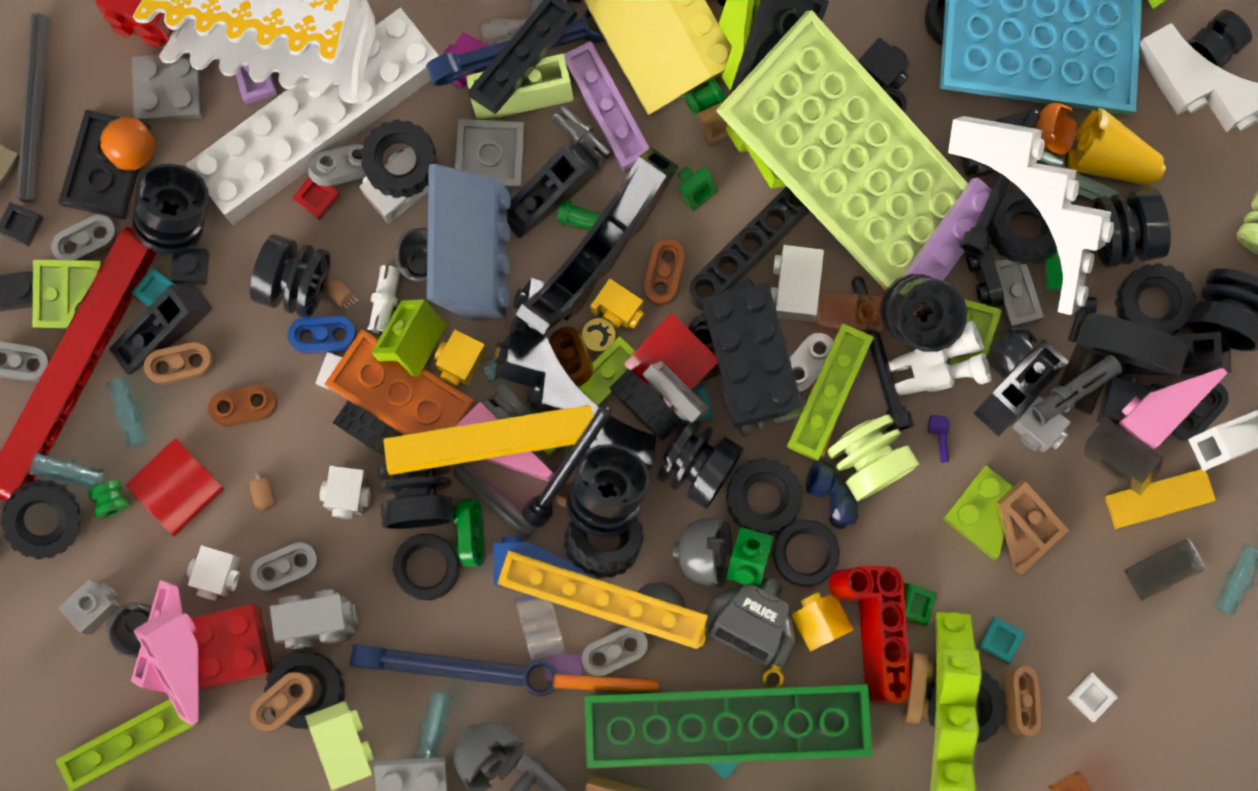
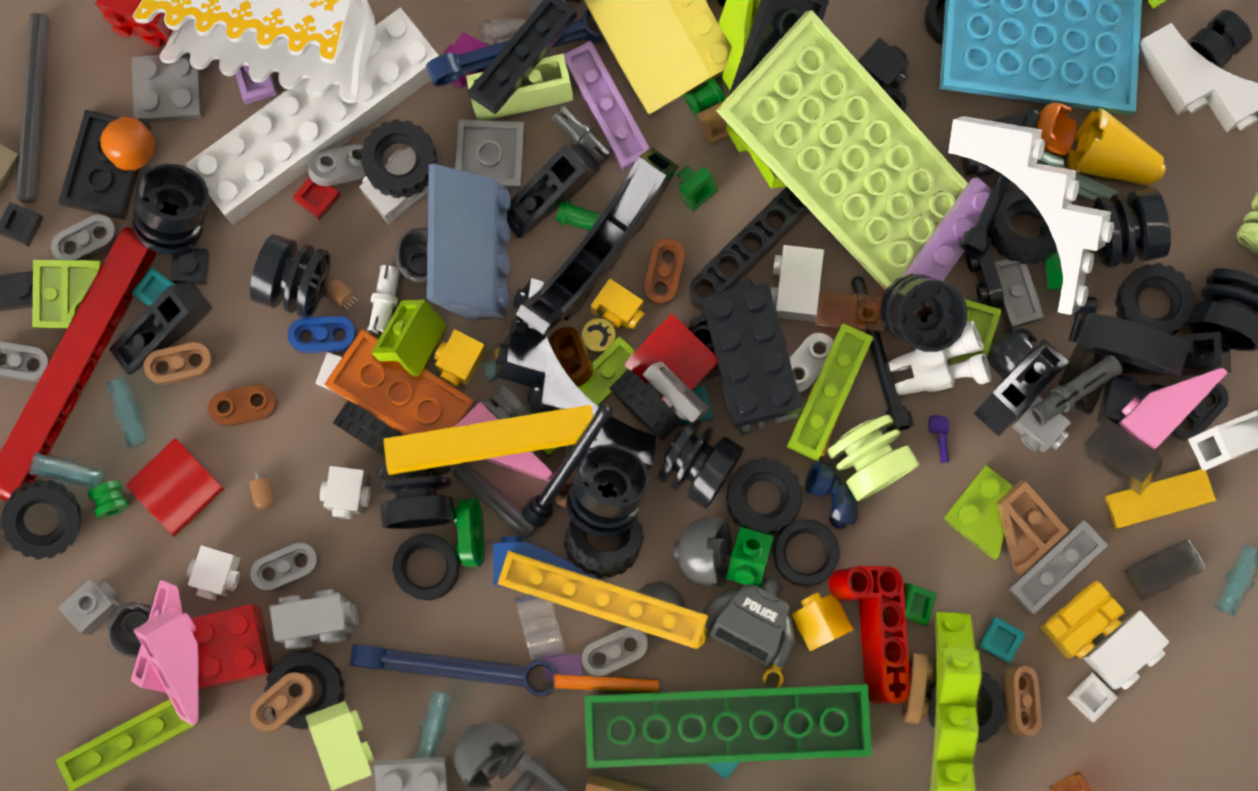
(1057, 567): none -> light grey plate
(1083, 620): none -> yellow brick
(1127, 651): none -> white brick

